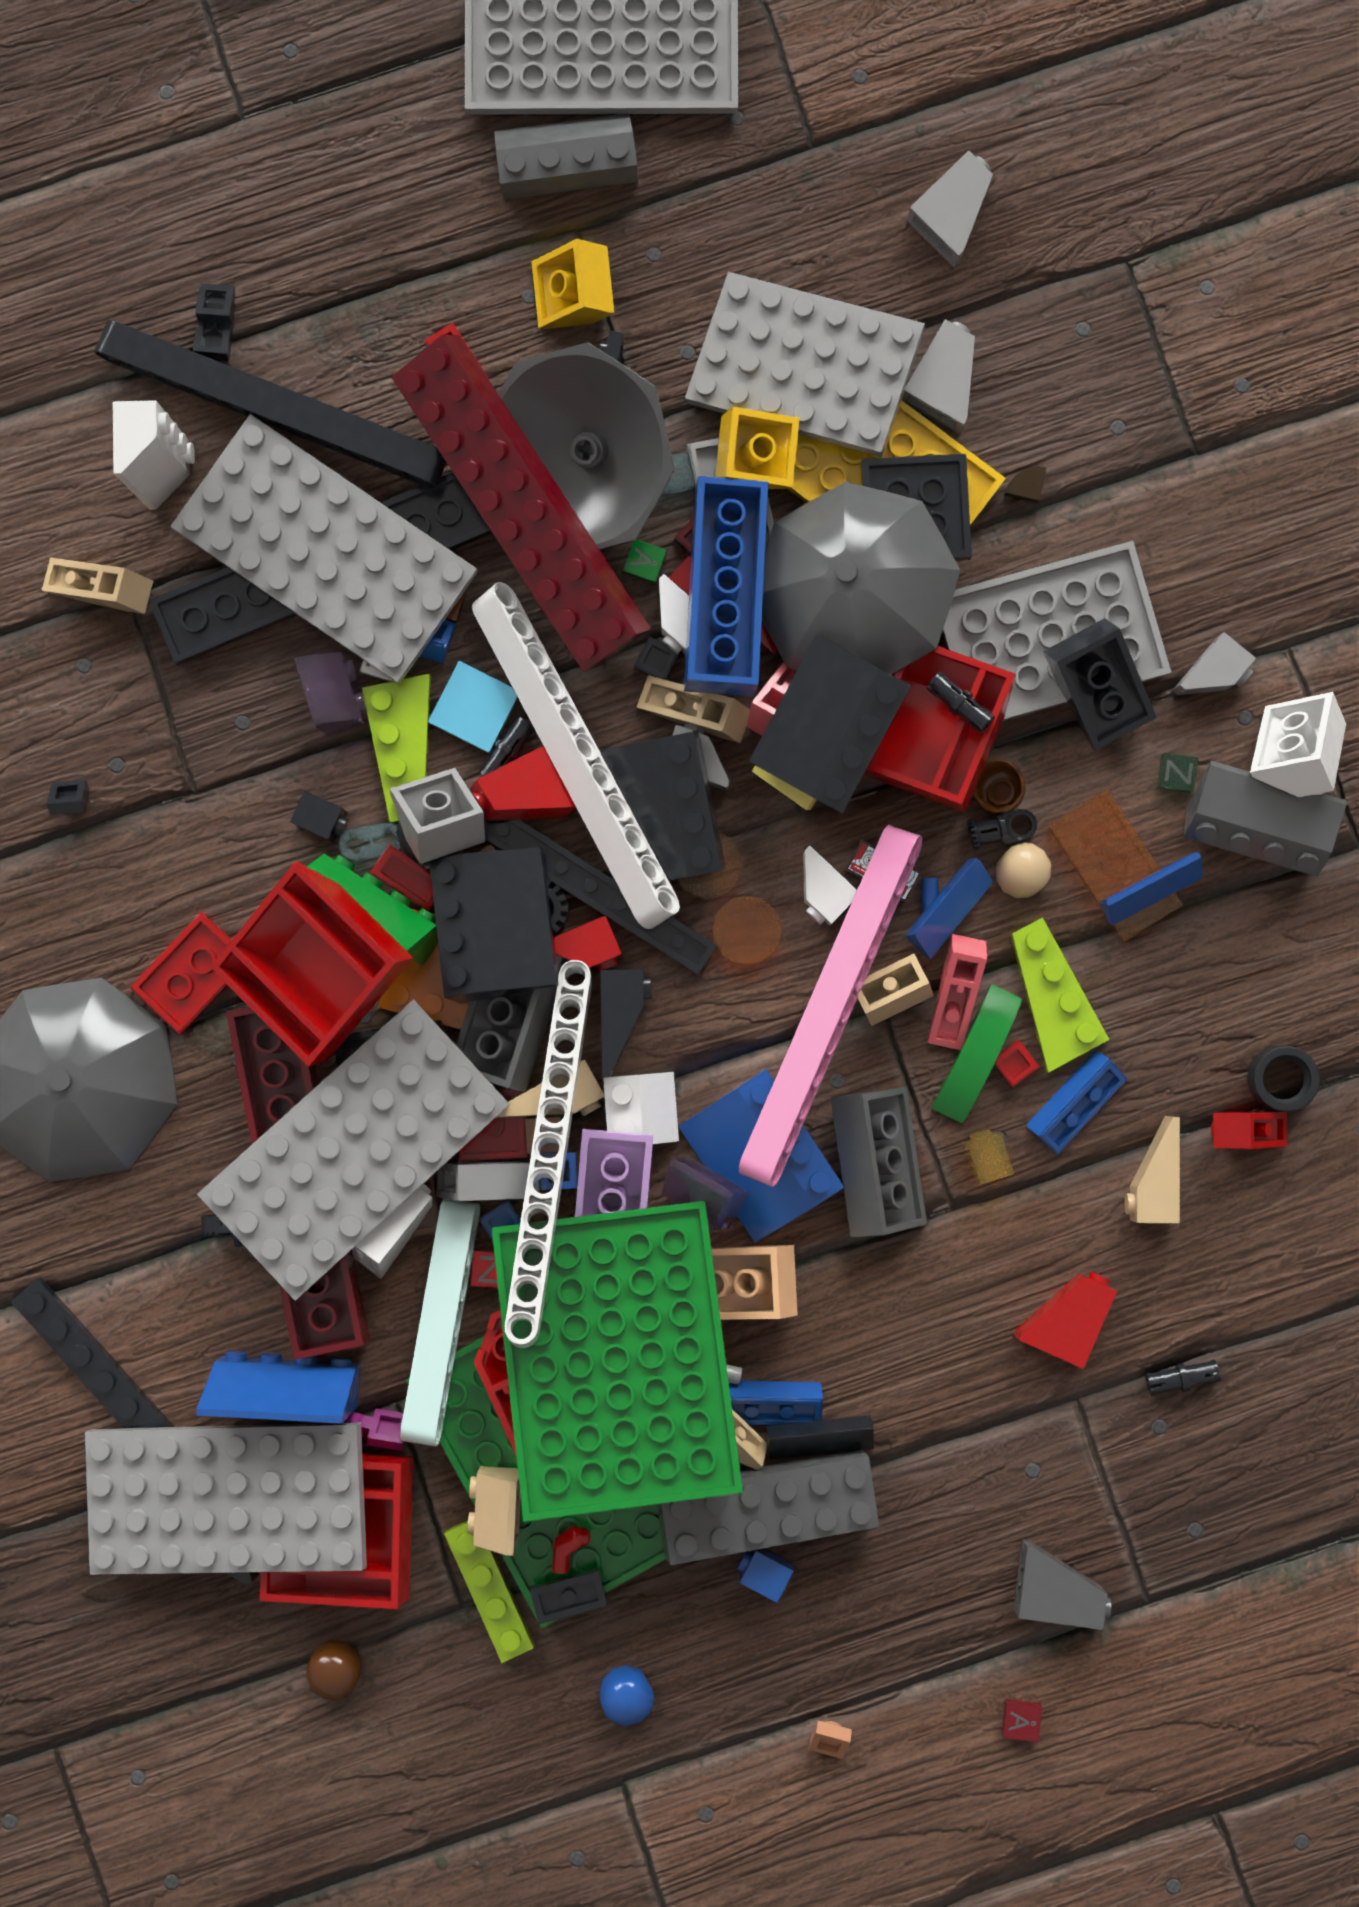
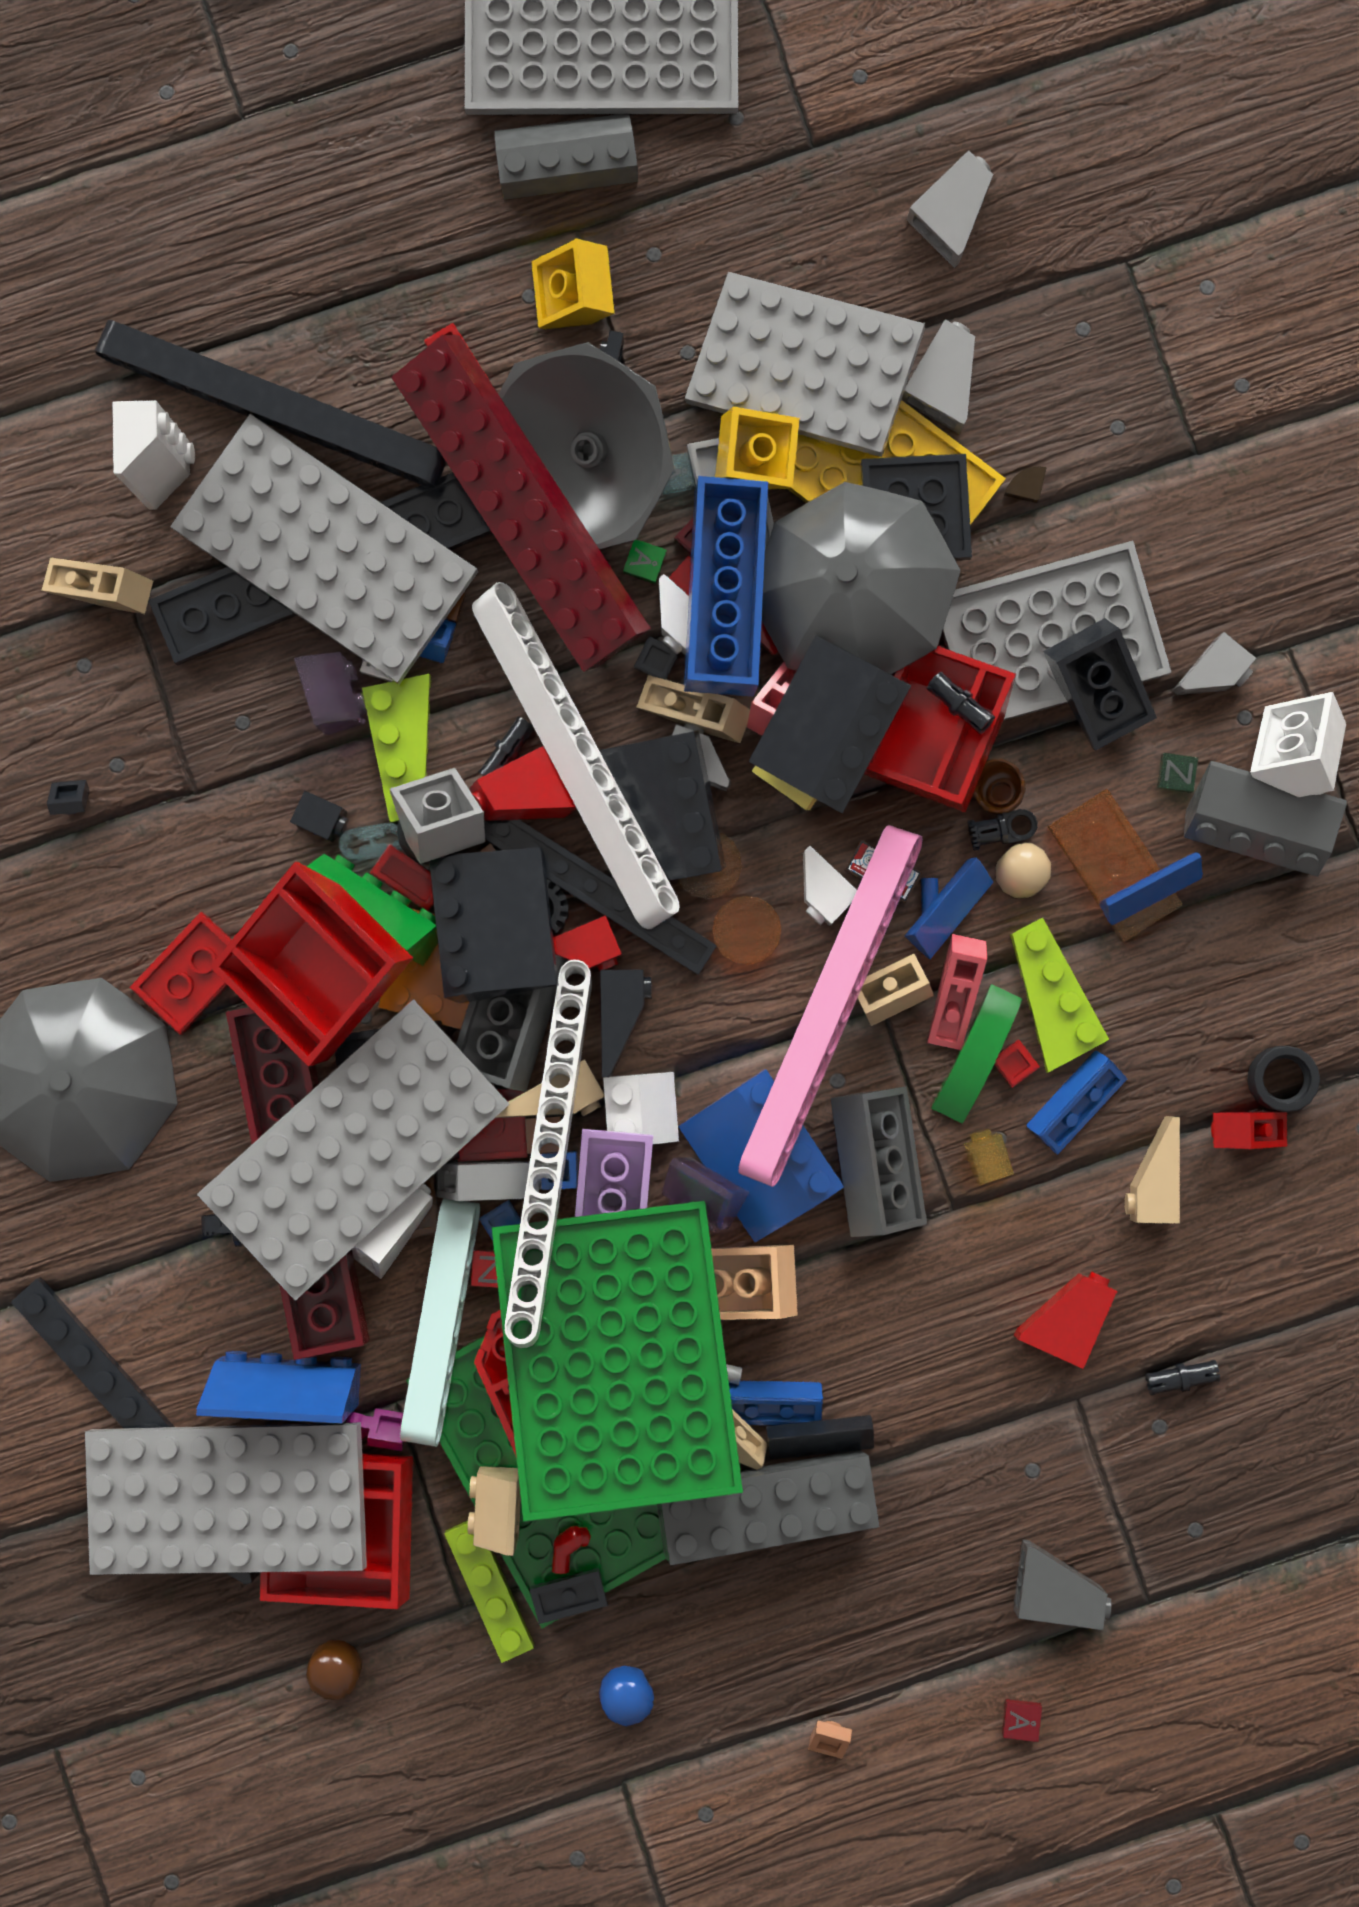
(215, 321): black slope -> none
(474, 707): medium azure tile -> none
(764, 1572): blue brick -> none

